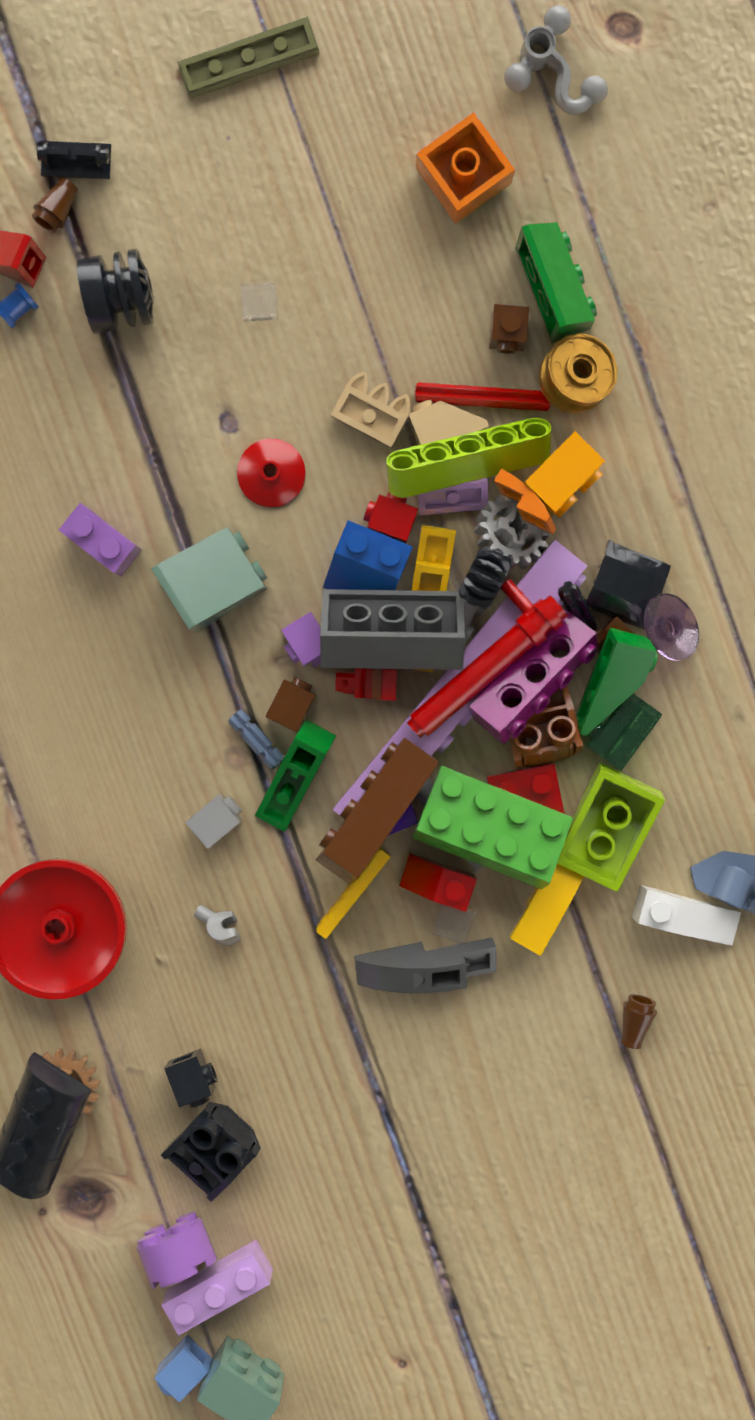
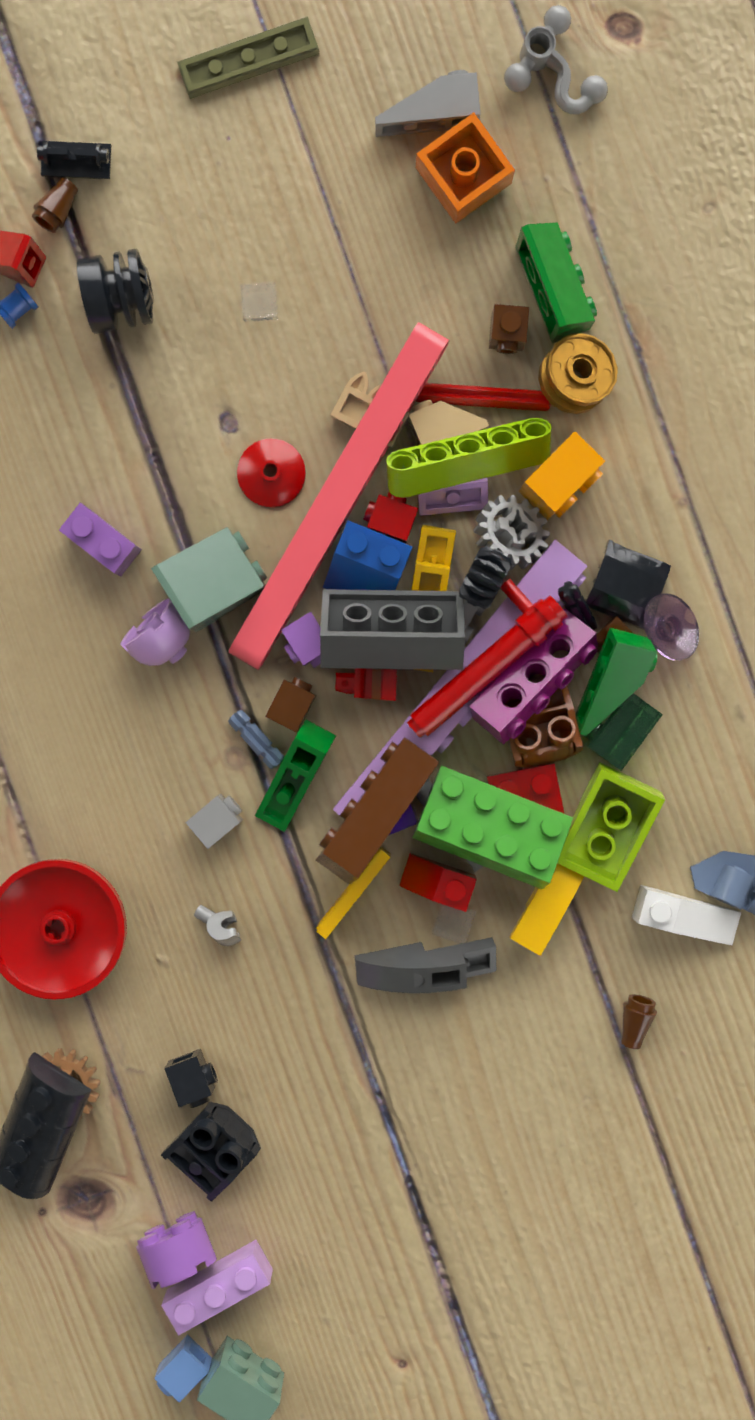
(158, 637): none -> lavender cylinder
(338, 496): none -> coral beam
(433, 107): none -> light grey slope
(529, 504): orange slope -> none

